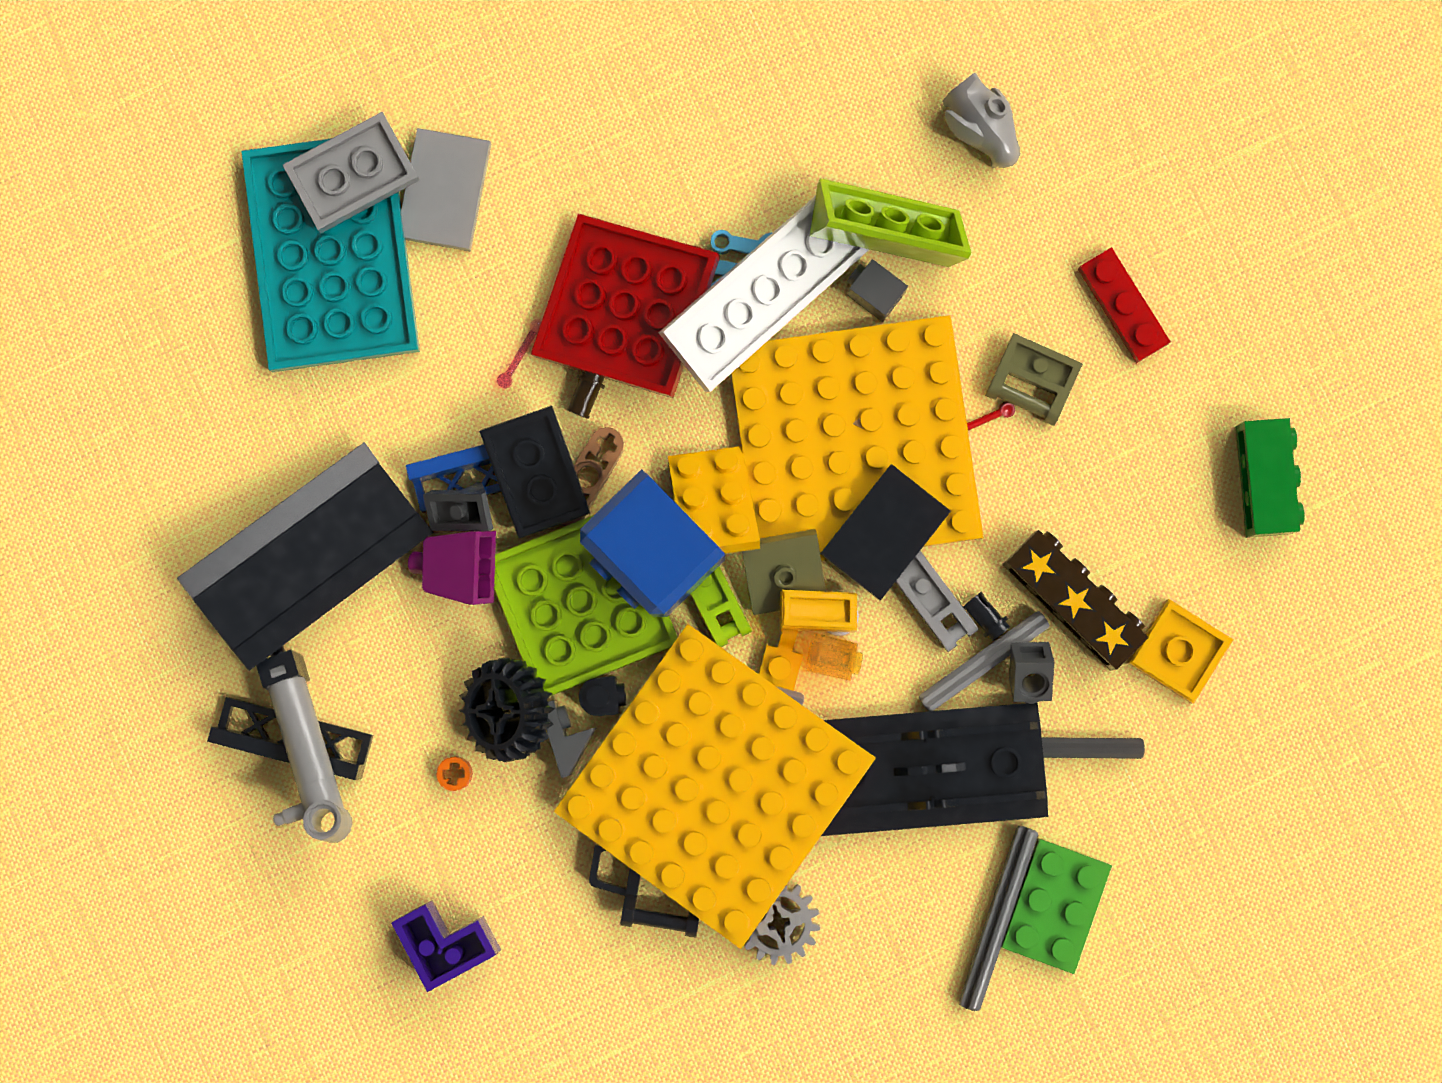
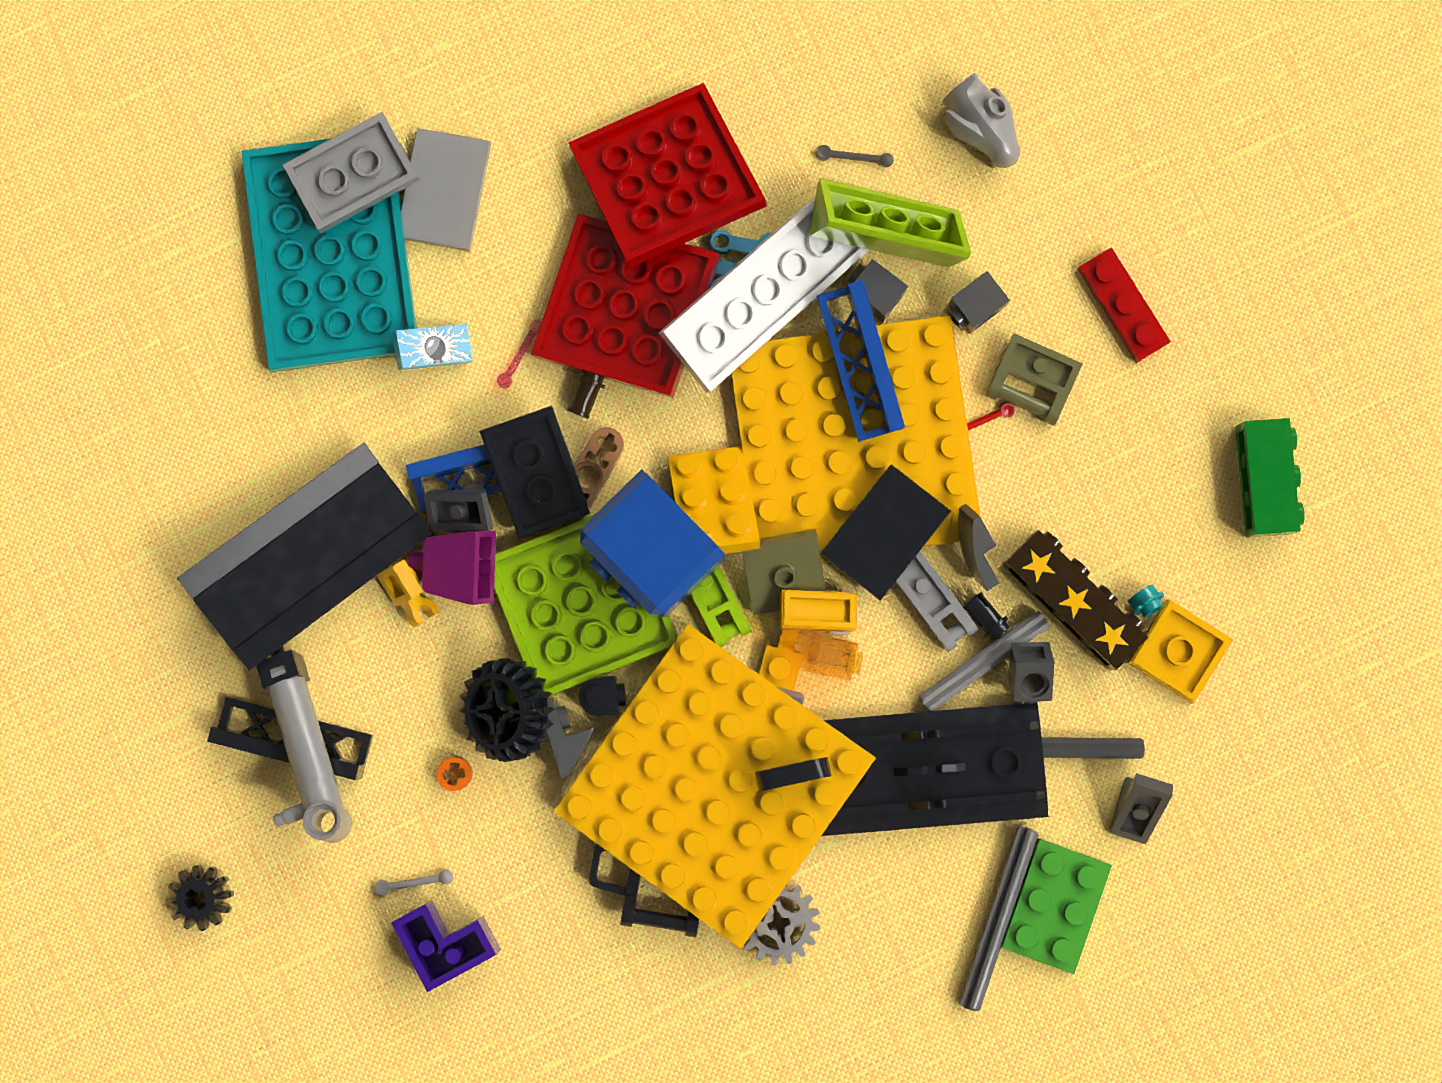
(196, 882): none -> black gear
(384, 887): none -> light grey hinge
(404, 590): none -> yellow plate
(432, 347): none -> tile
(667, 175): none -> red plate
(793, 774): none -> black beam
(824, 153): none -> dark grey hinge
(874, 357): none -> blue fence
(976, 541): none -> dark grey slope
(977, 303): none -> dark grey brick
(1140, 807): none -> dark grey slope
(1146, 601): none -> teal plate

